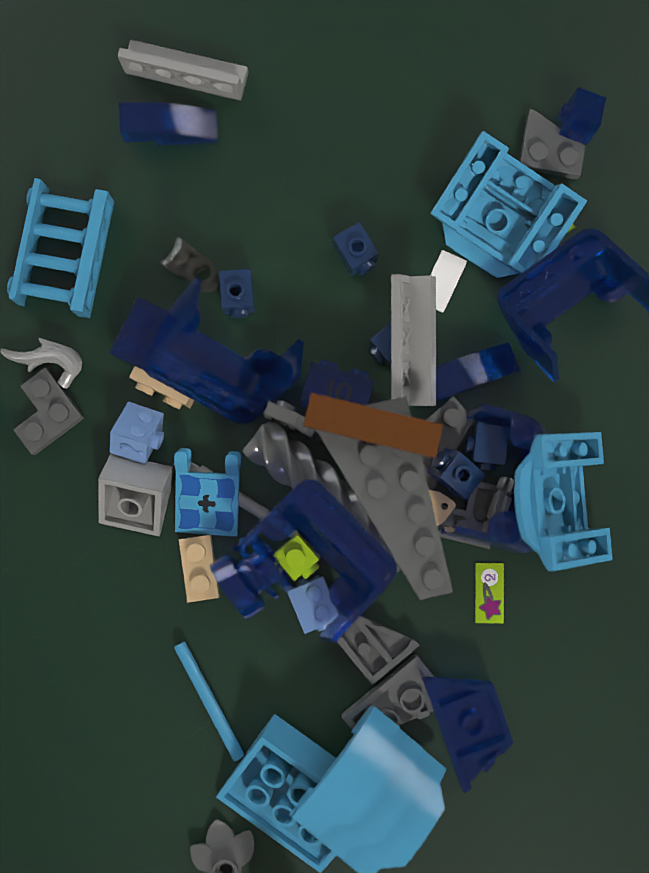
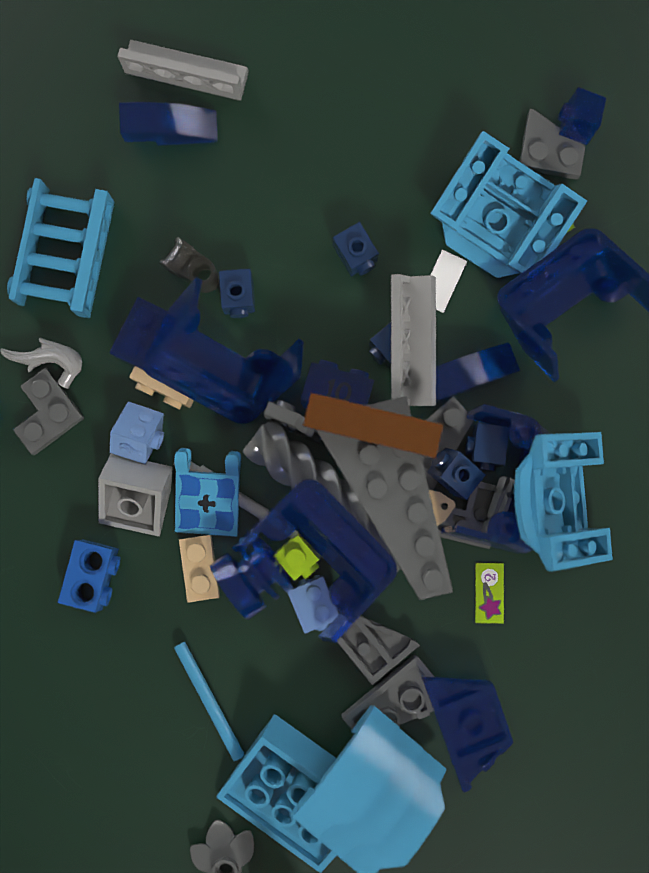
(81, 572): none -> blue brick

